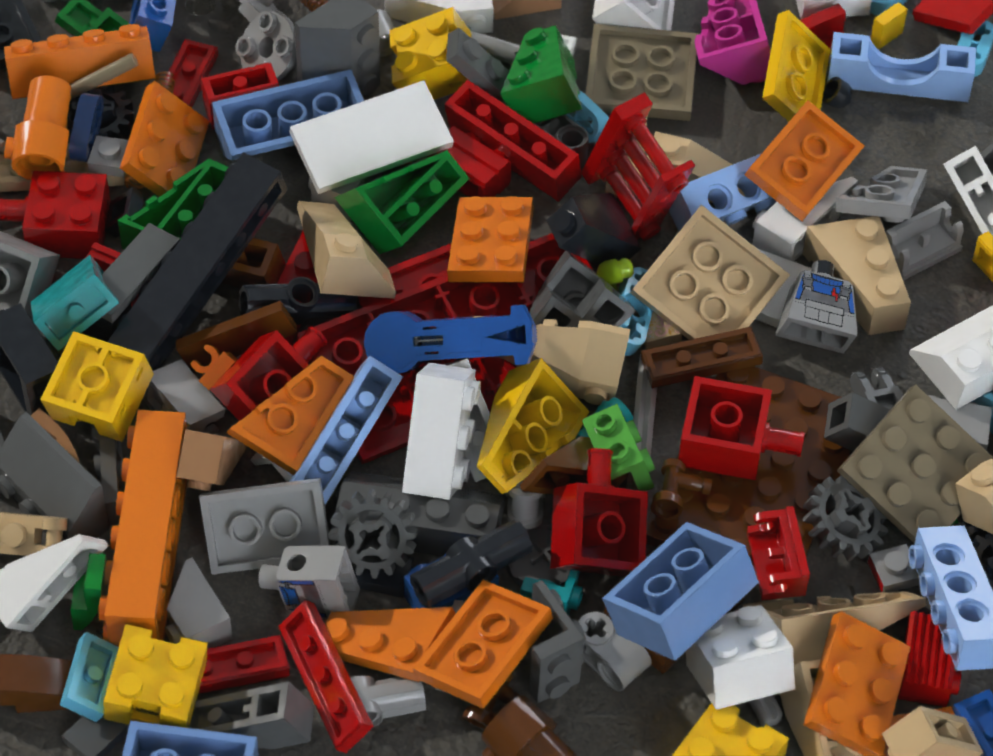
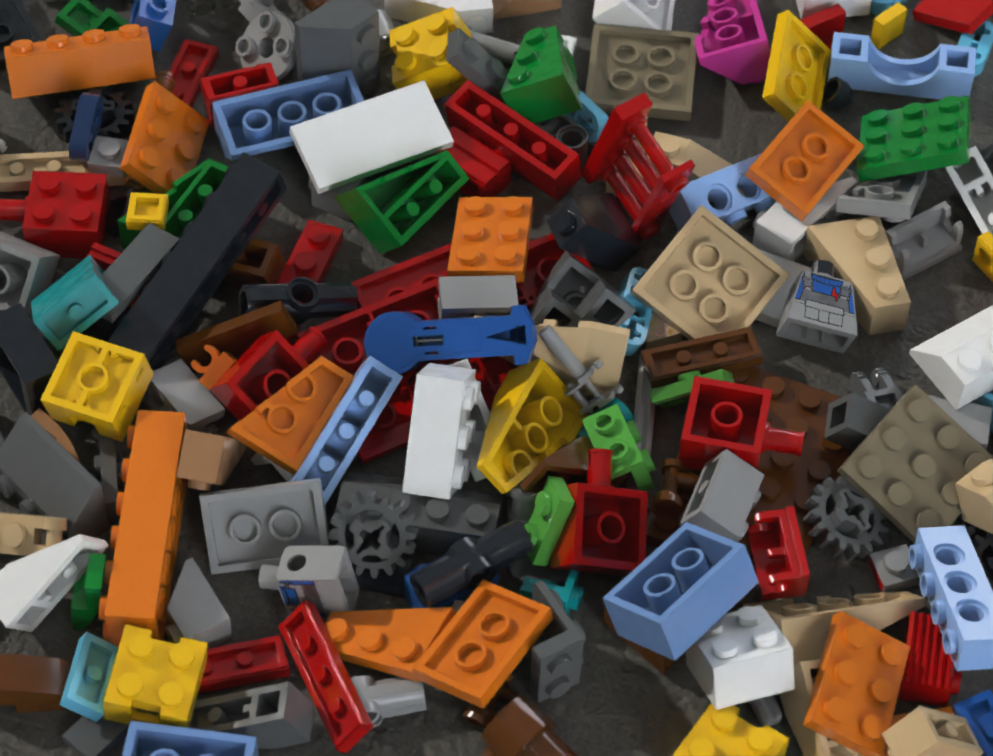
(43, 135): orange piece -> none
(103, 75): dark tan bar -> none
(146, 209): none -> yellow tile
(341, 256): tan wedge -> none
(476, 296): none -> light grey hinge
(548, 519): none -> bright green plate
(578, 372): none -> light grey piece
(611, 655): light grey piece -> none
(615, 271): lime arm -> none
(680, 391): none -> bright green plate
(724, 496): none -> light grey brick
(914, 138): none -> green plate

